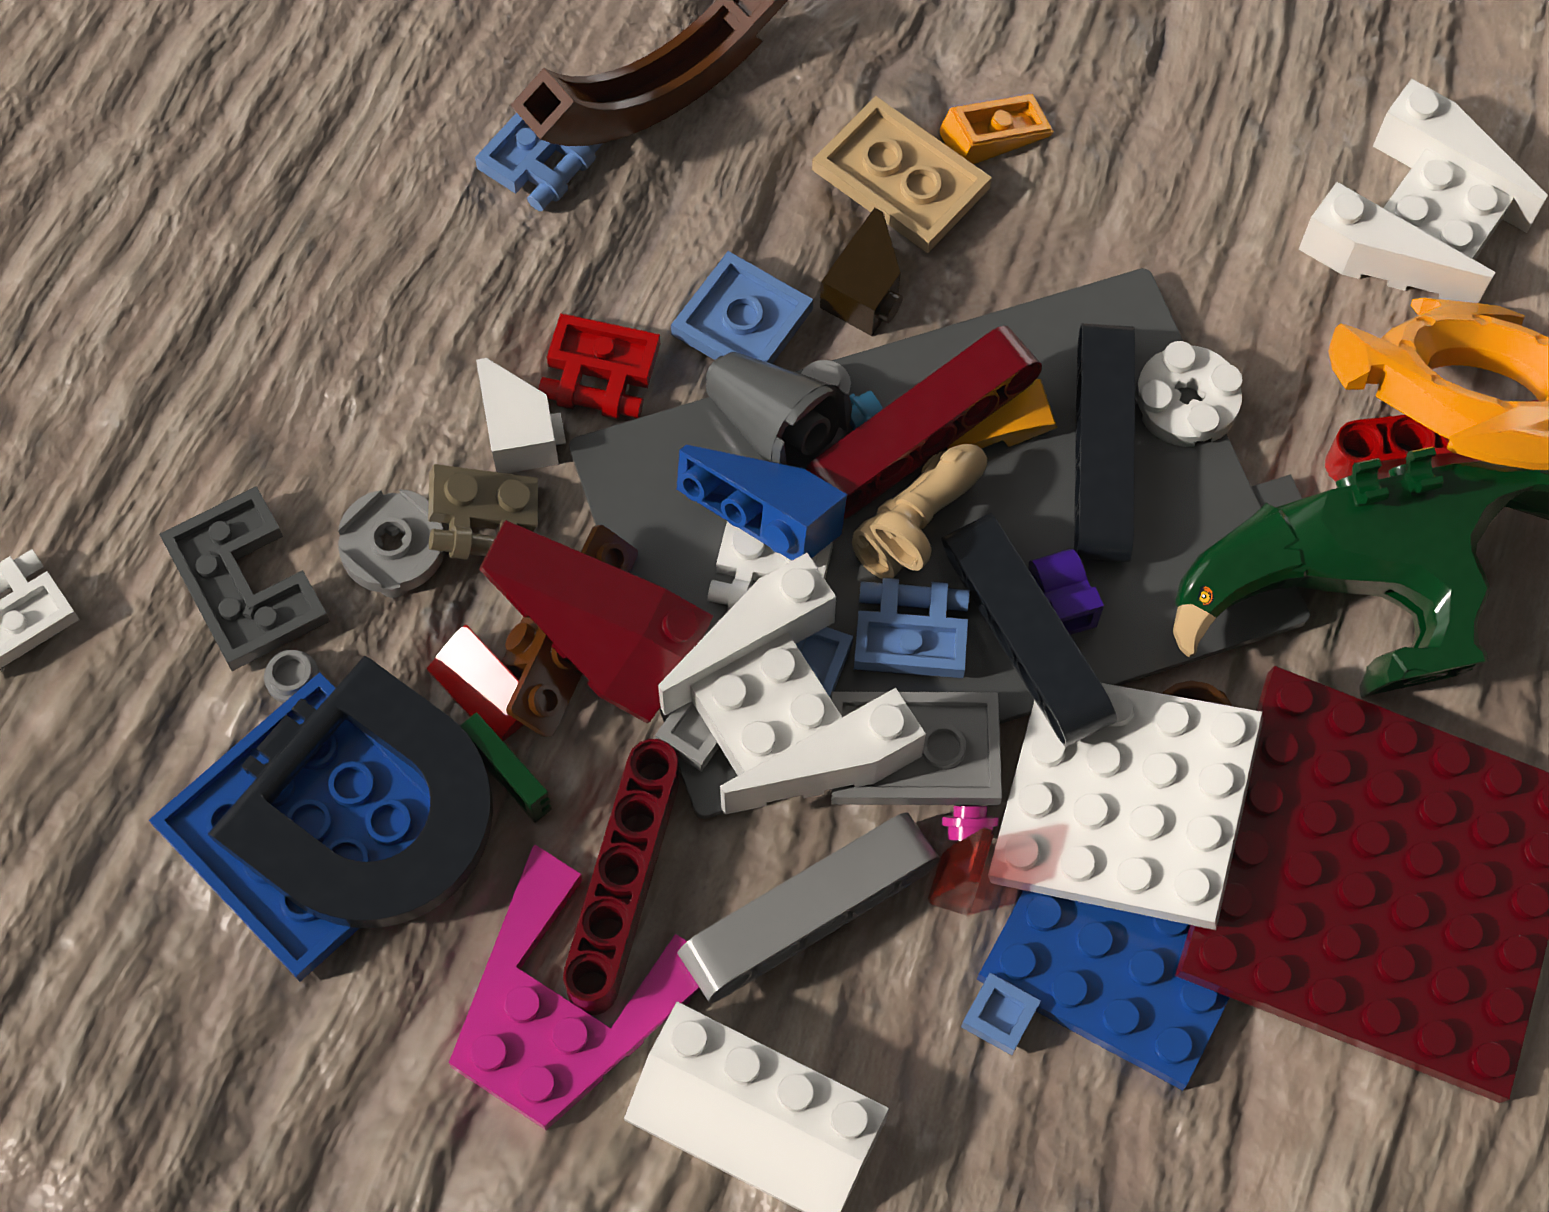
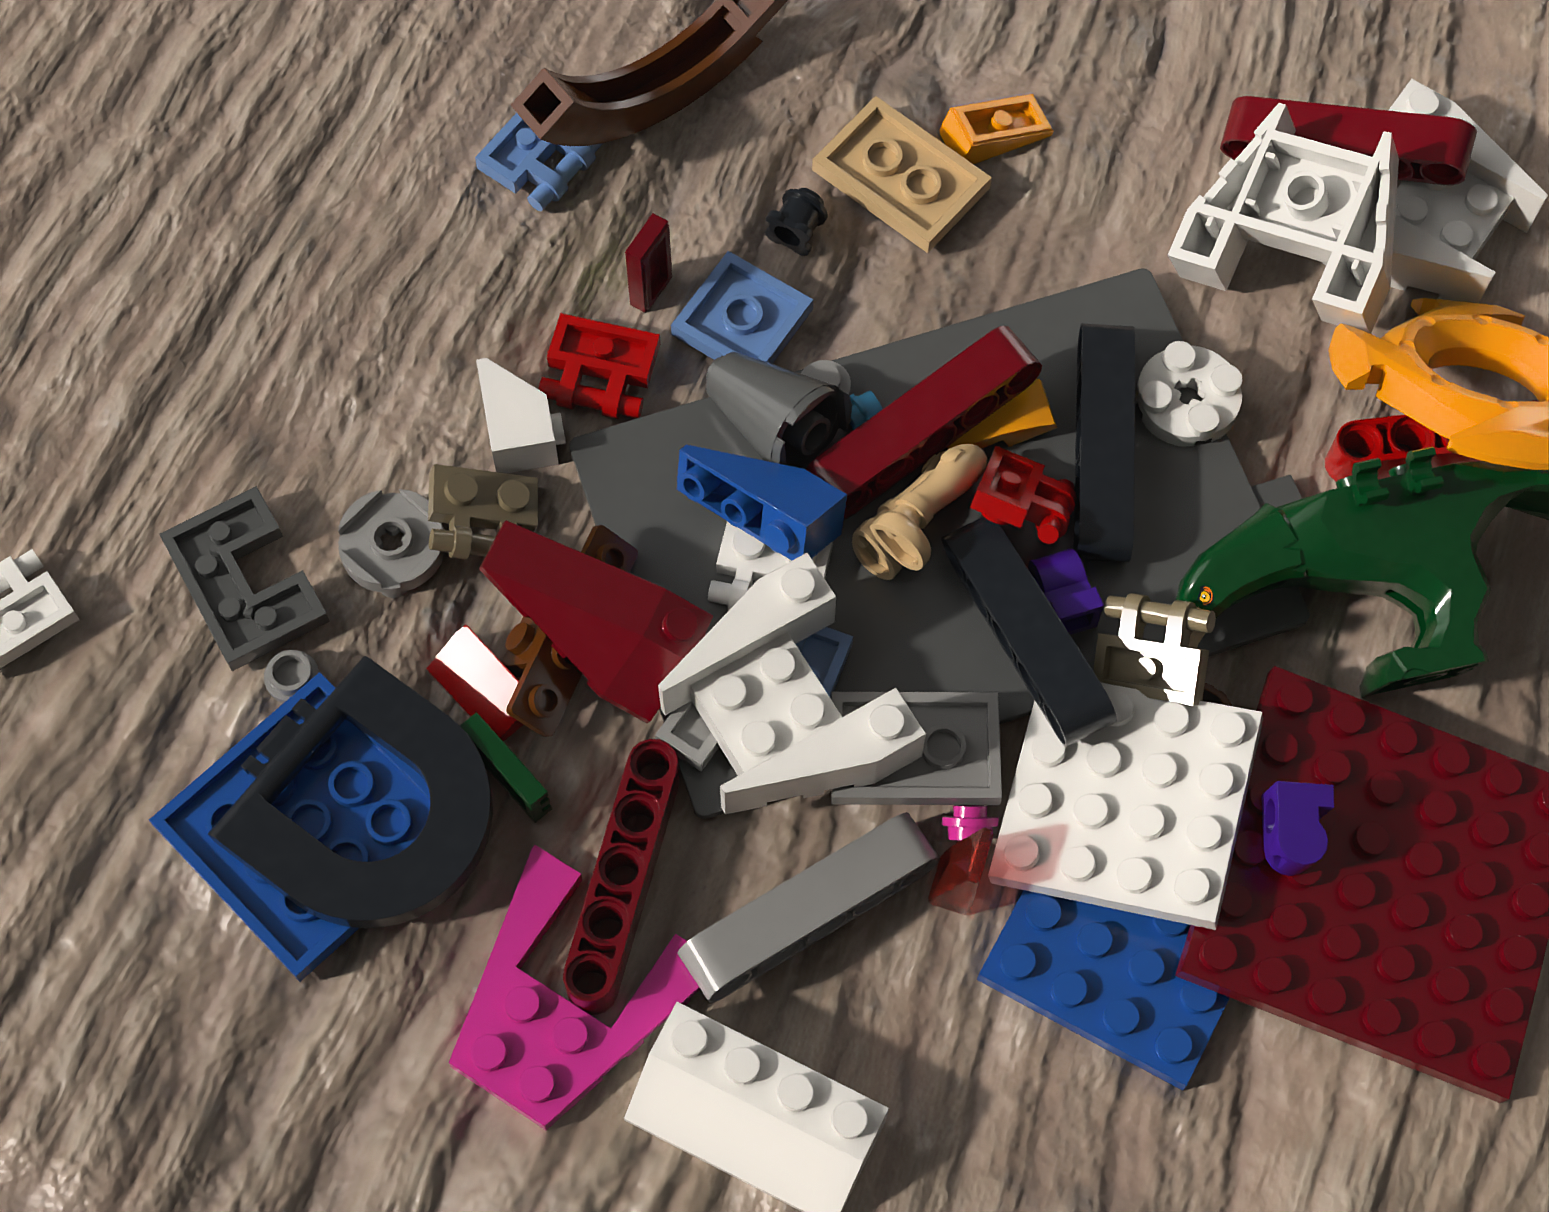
(649, 263): none -> dark red tile
(796, 220): none -> black brick
(864, 278): dark brown slope -> none
(912, 642): medium blue plate -> none
(1000, 1014): medium blue plate -> none
(1018, 491): none -> red plate
(1155, 668): none -> dark tan plate
(1292, 825): none -> dark purple leg
(1304, 202): none -> white wedge
(1427, 146): none -> dark red beam

